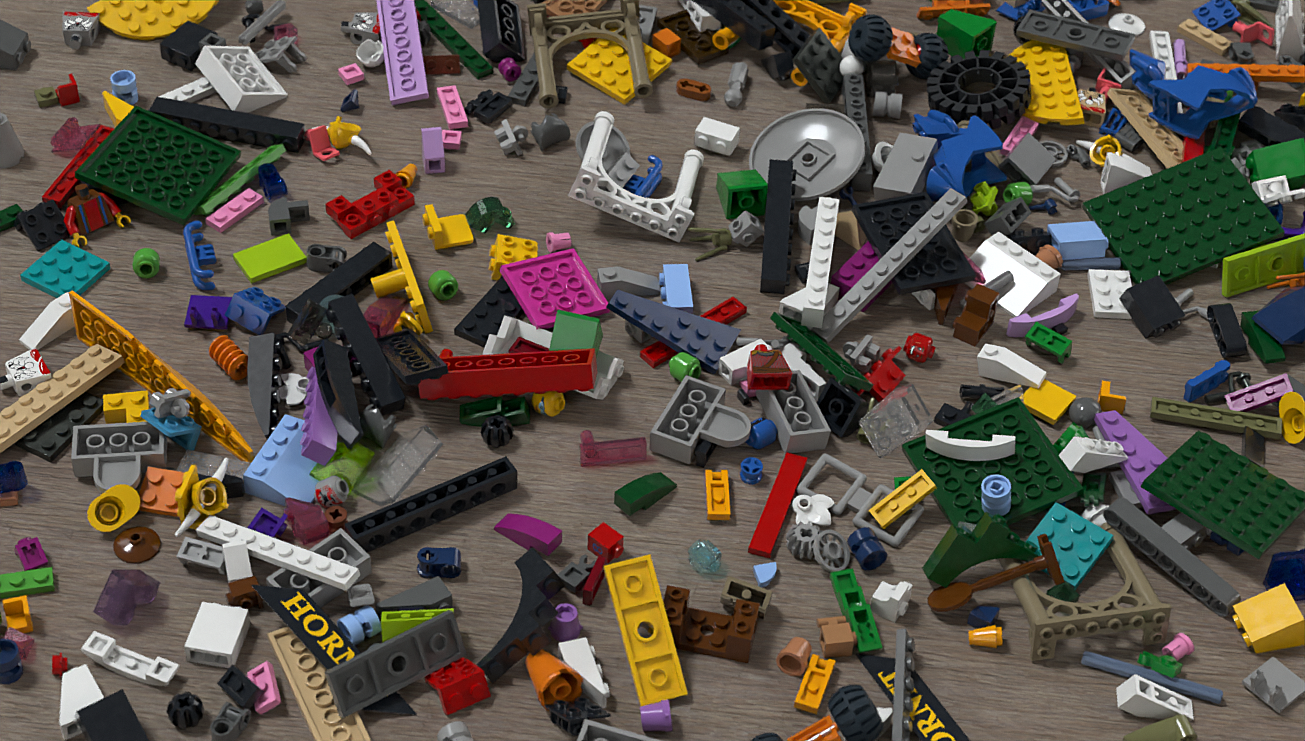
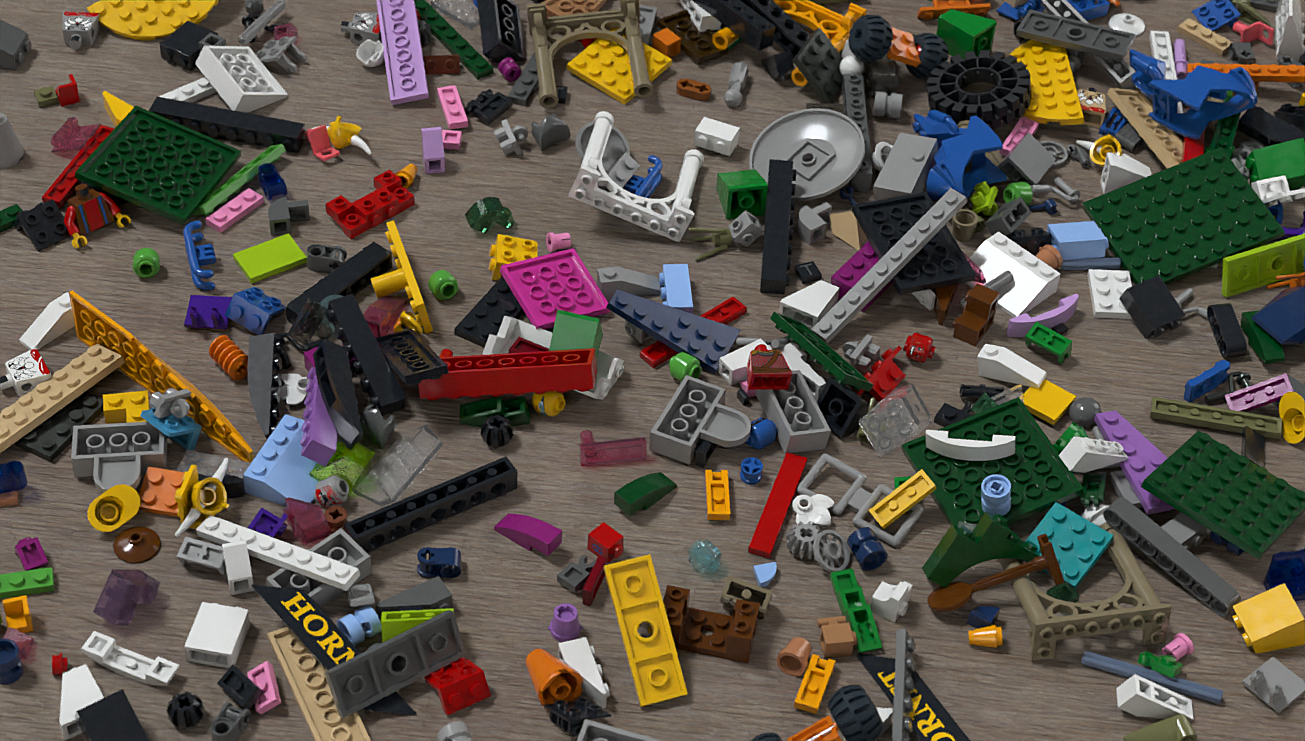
(65, 270): teal plate -> none
(124, 86): light blue wheel -> none
(243, 594): reddish brown brick -> none
(350, 102): dark blue slope -> none
(351, 74): bright pink plate -> none
(448, 230): yellow bracket -> none
(534, 611): black arch -> none
(656, 716): medium lavender piece -> none
(820, 262): white brick -> none
(1104, 85): coral bracket -> none
(1109, 401): light orange panel -> none

